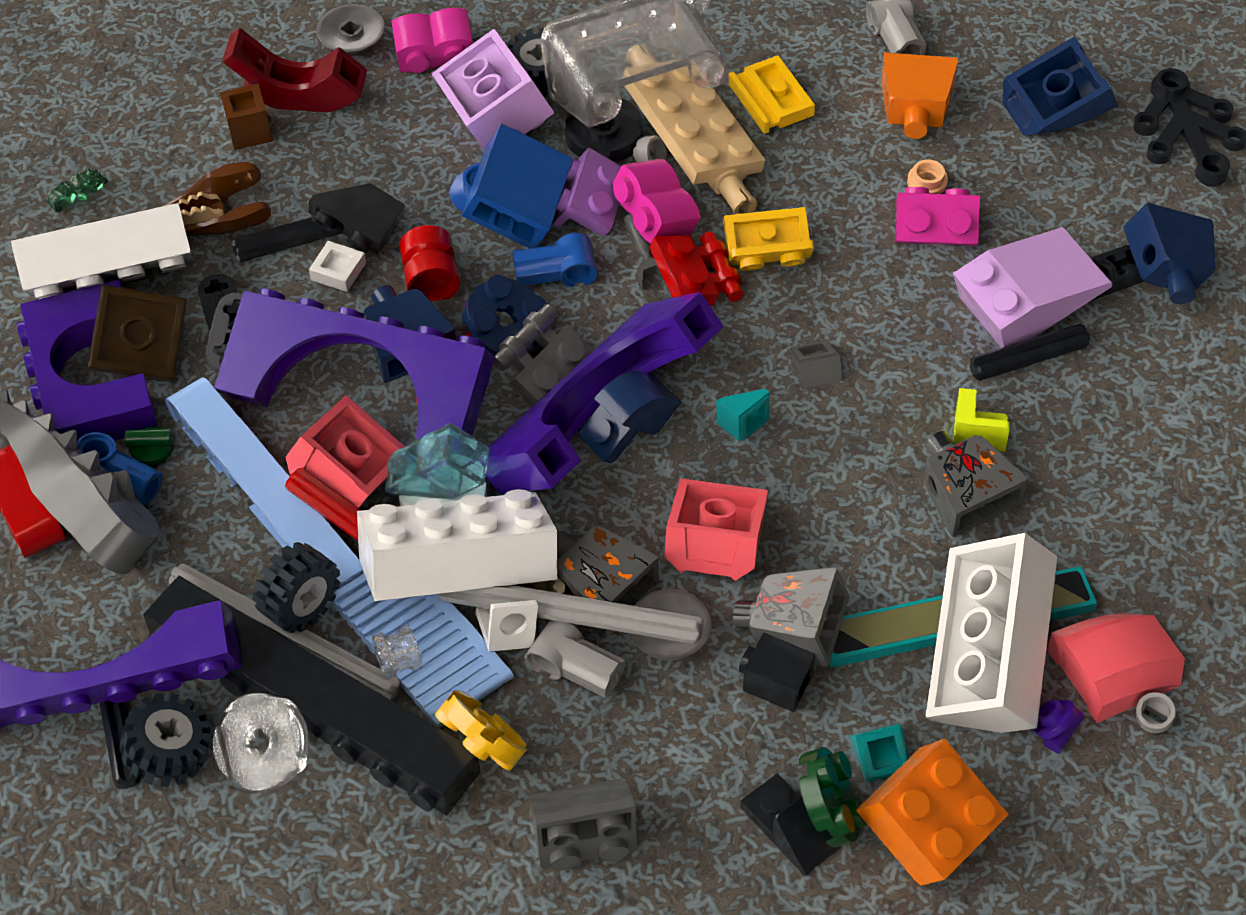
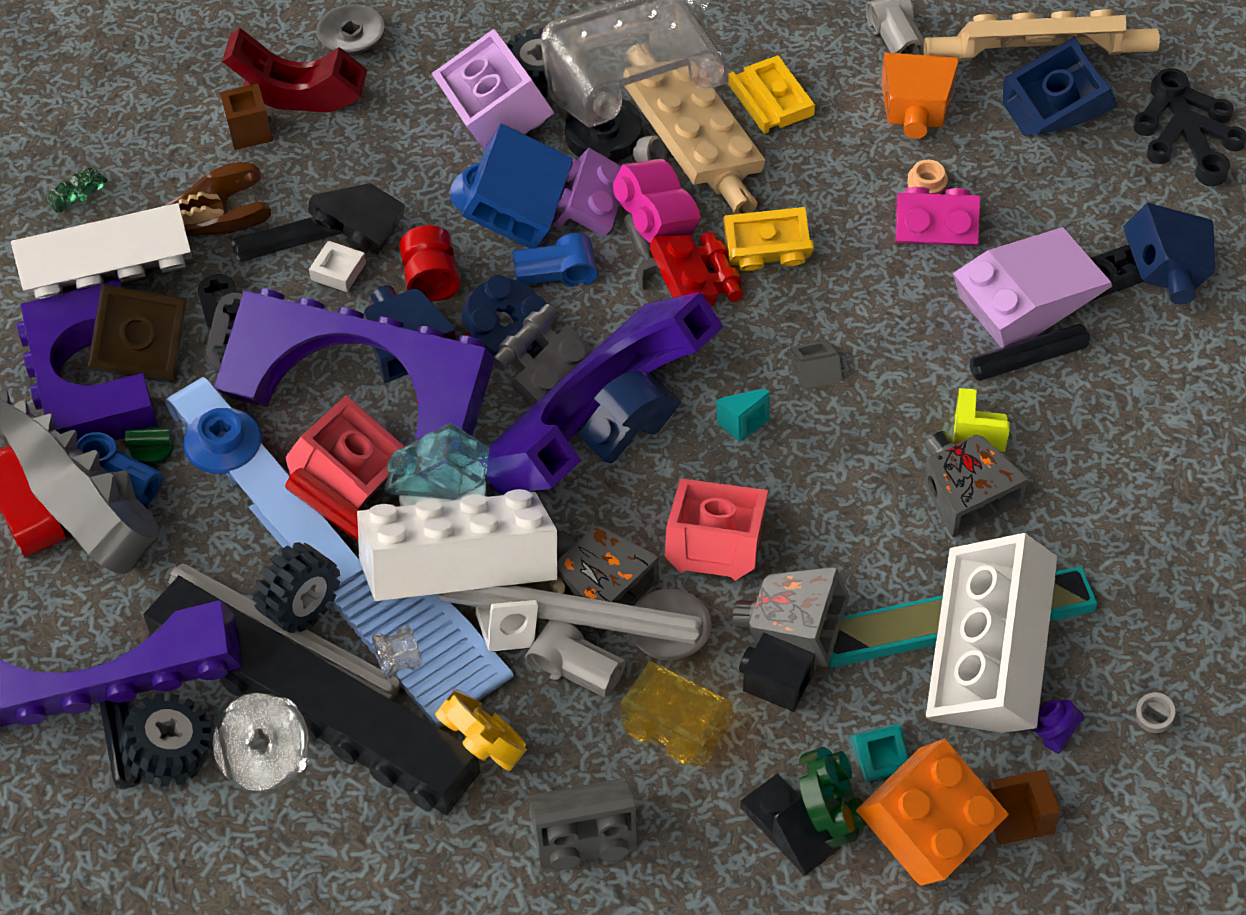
(224, 453): none -> blue piece
(430, 39): dark pink brick -> none
(676, 714): none -> clear yellow piece
(1027, 31): none -> tan plate
(1029, 804): none -> reddish brown panel
(1117, 661): coral slope -> none

